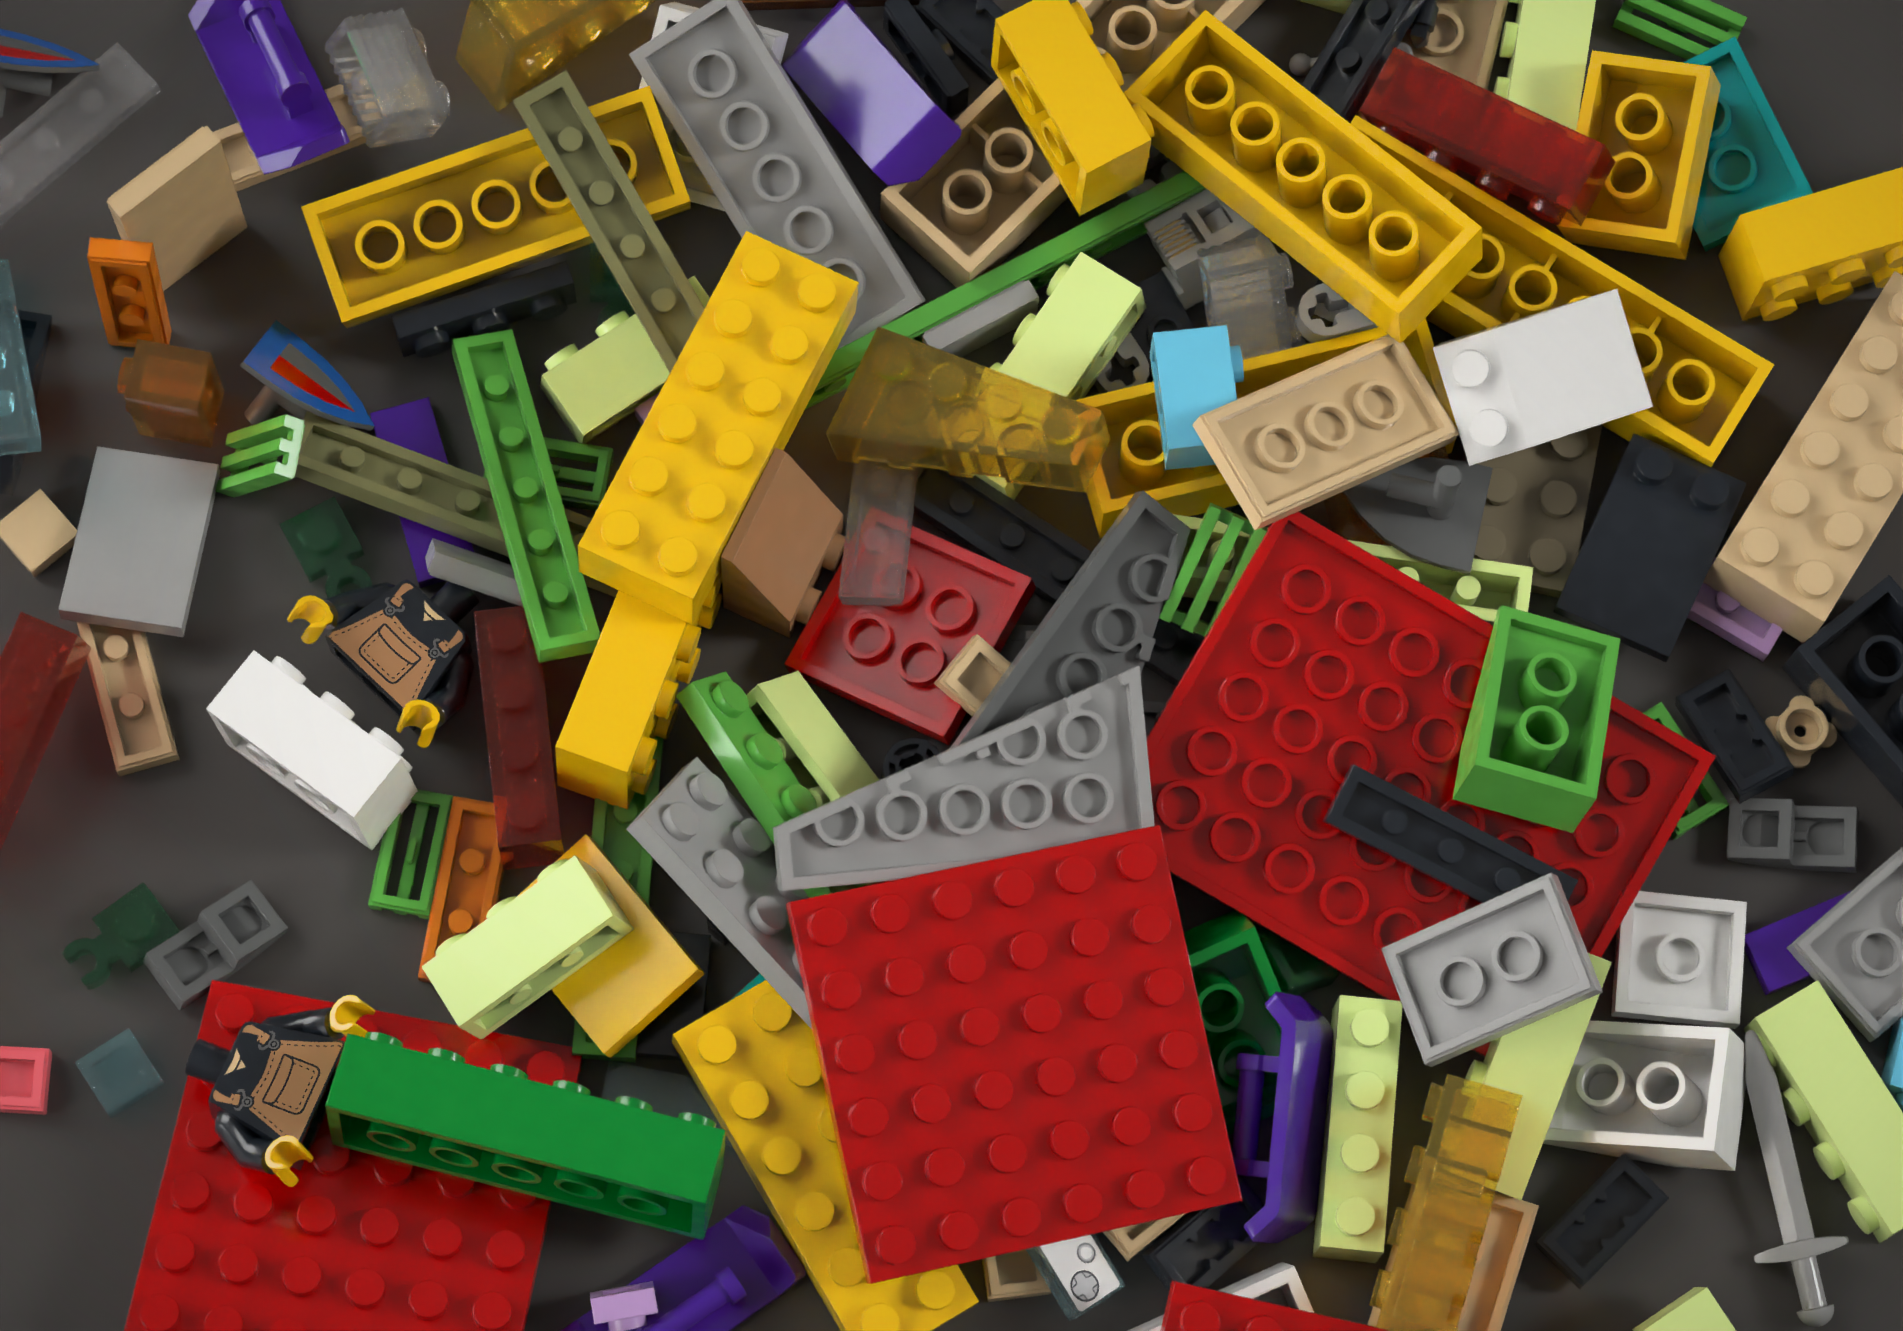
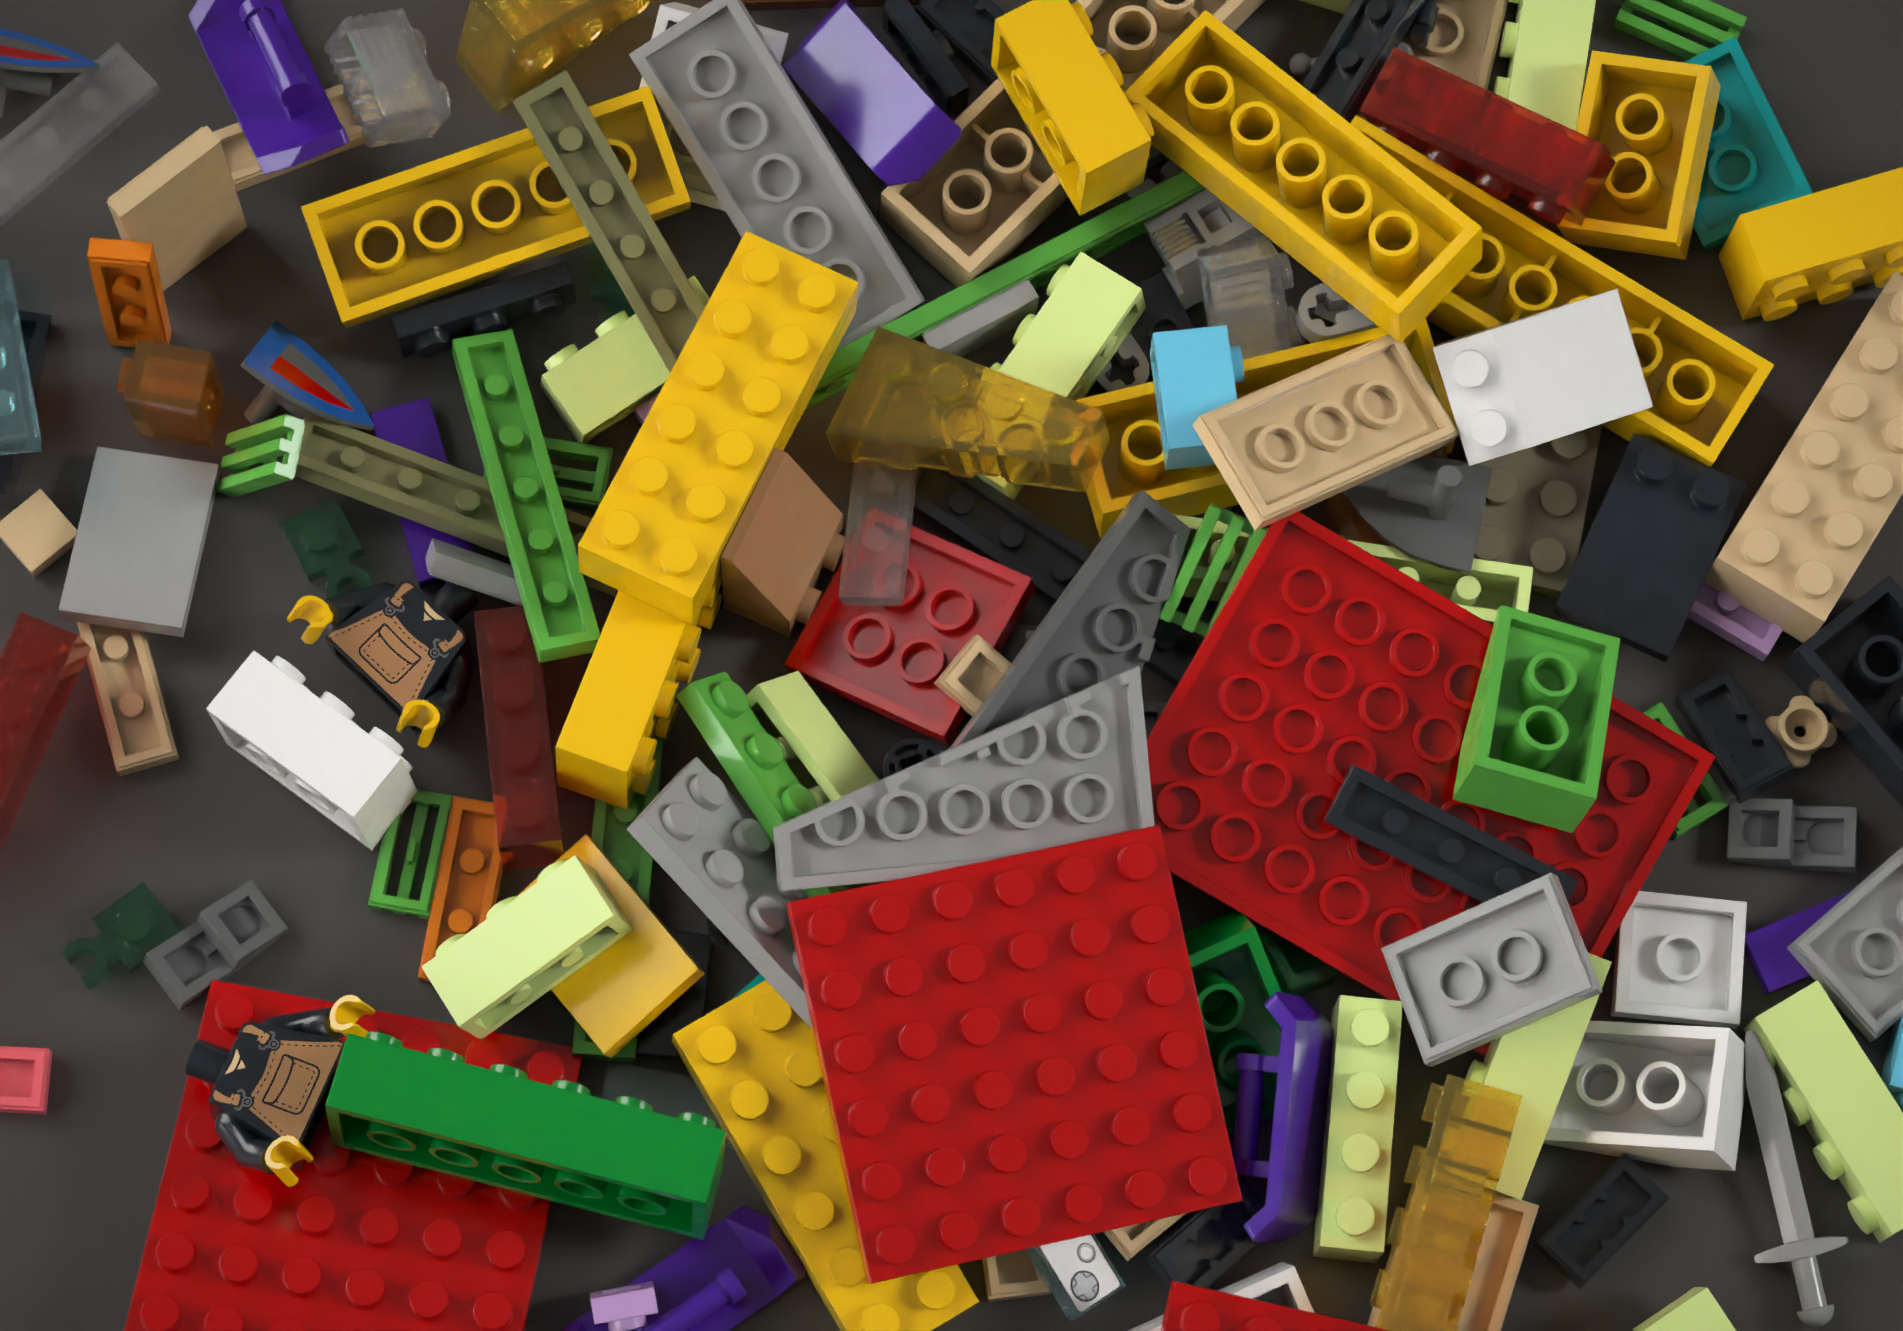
(119, 1073): clear light blue tile -> none

